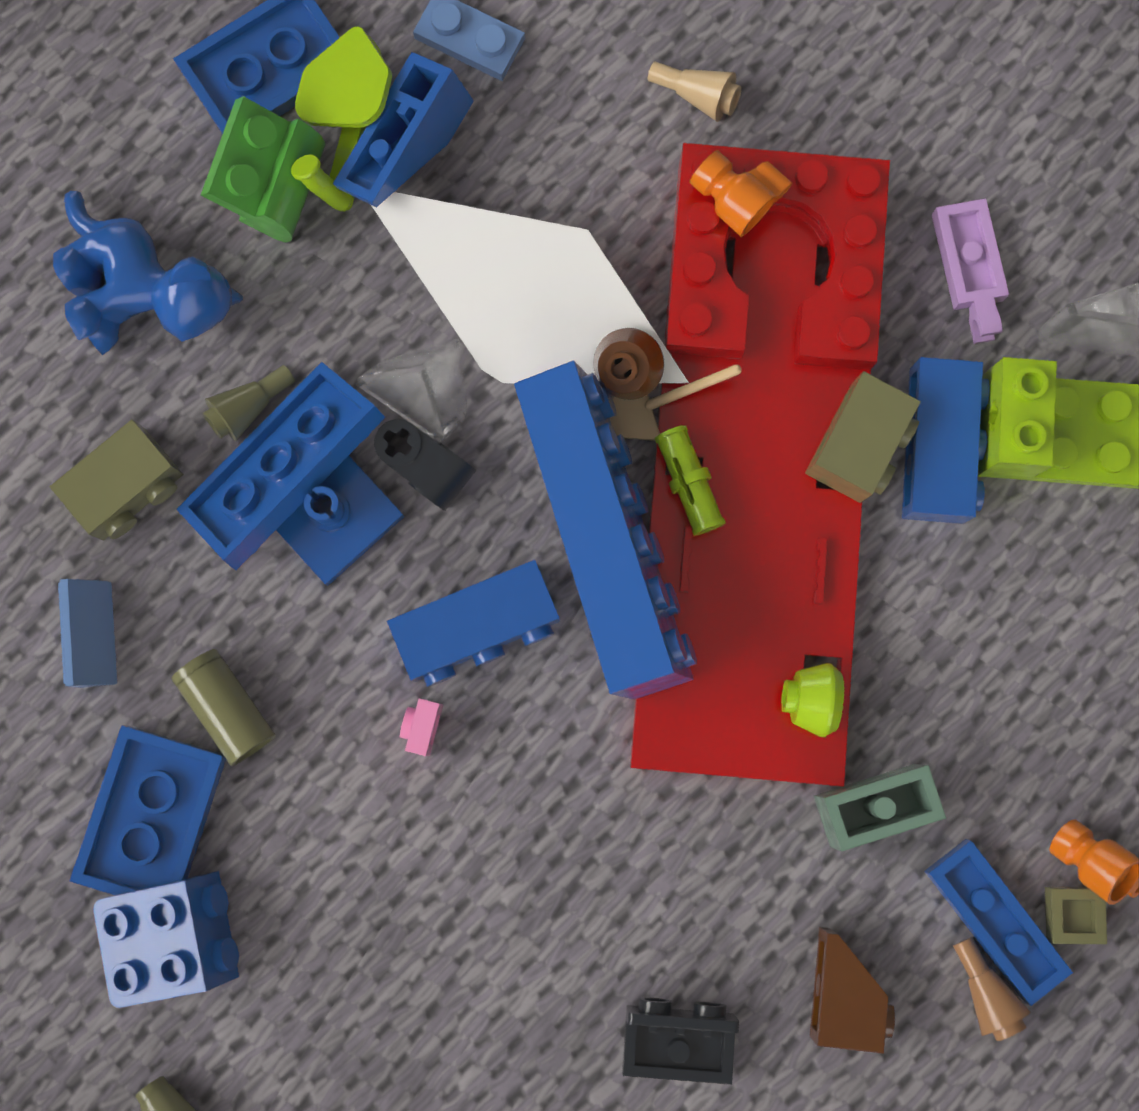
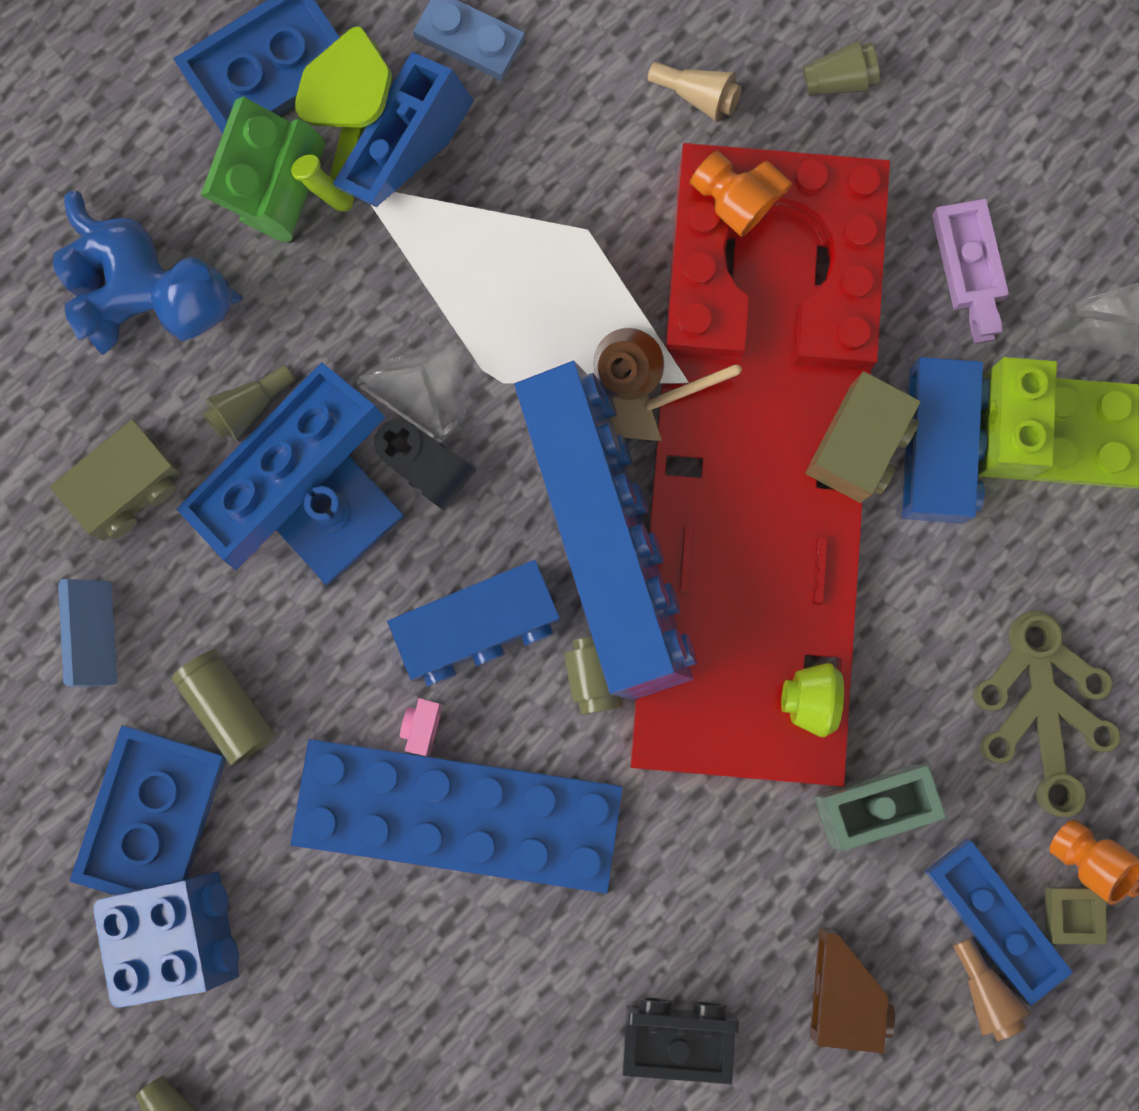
(457, 816): none -> blue plate
(587, 678): none -> olive brick
(690, 480): lime pin -> none
(843, 71): none -> olive cone
(1045, 704): none -> olive plant

